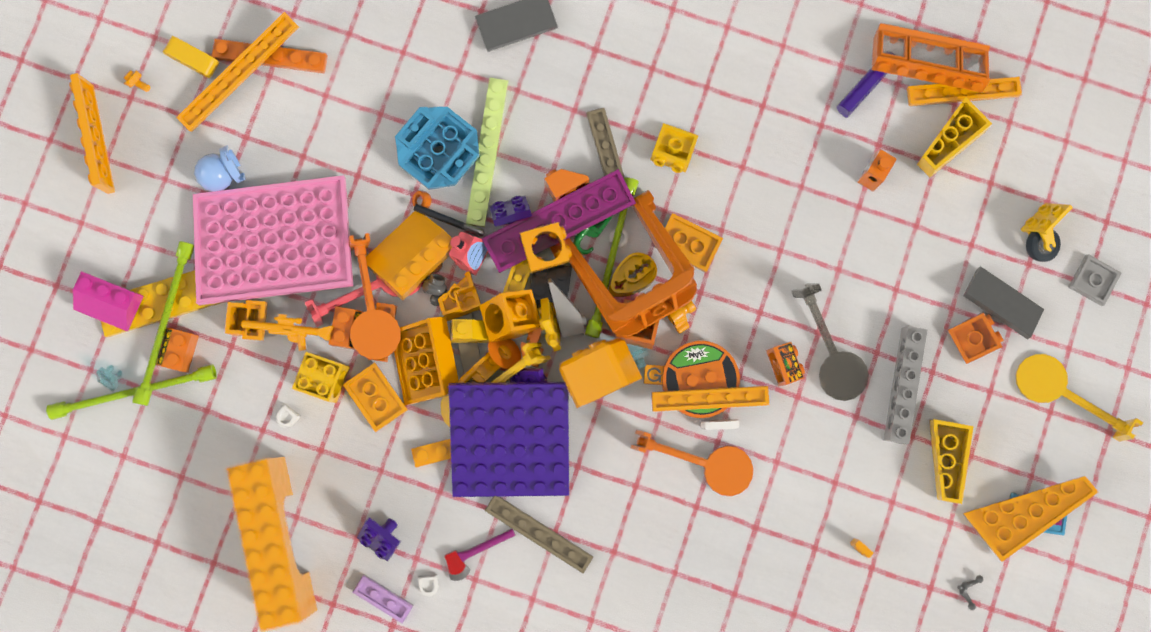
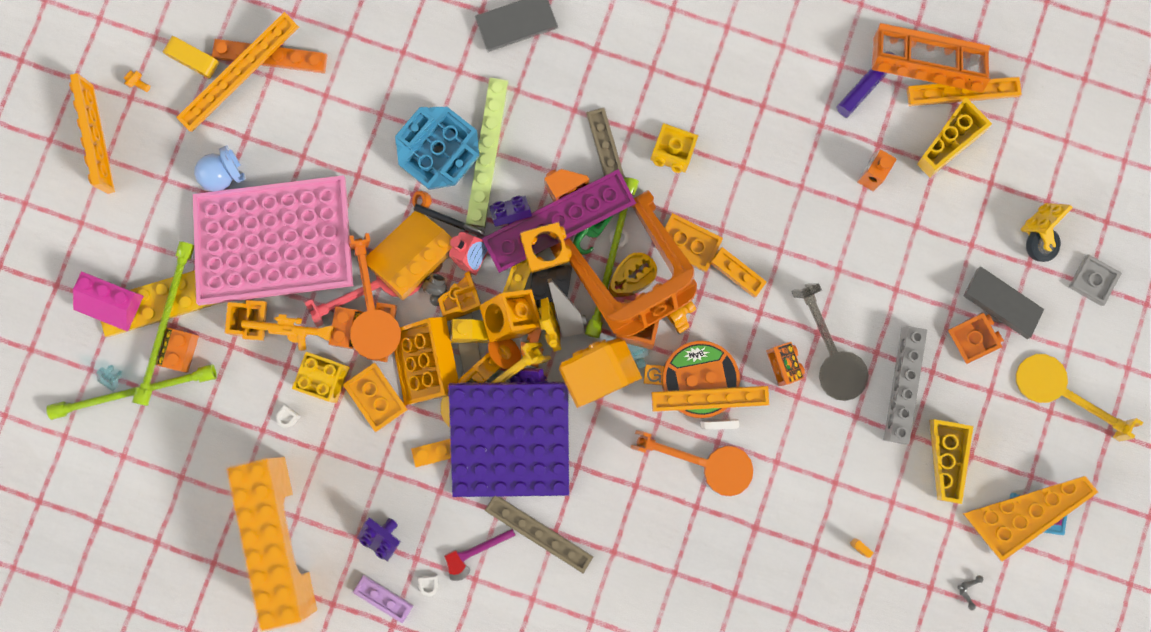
(738, 272): none -> light orange plate

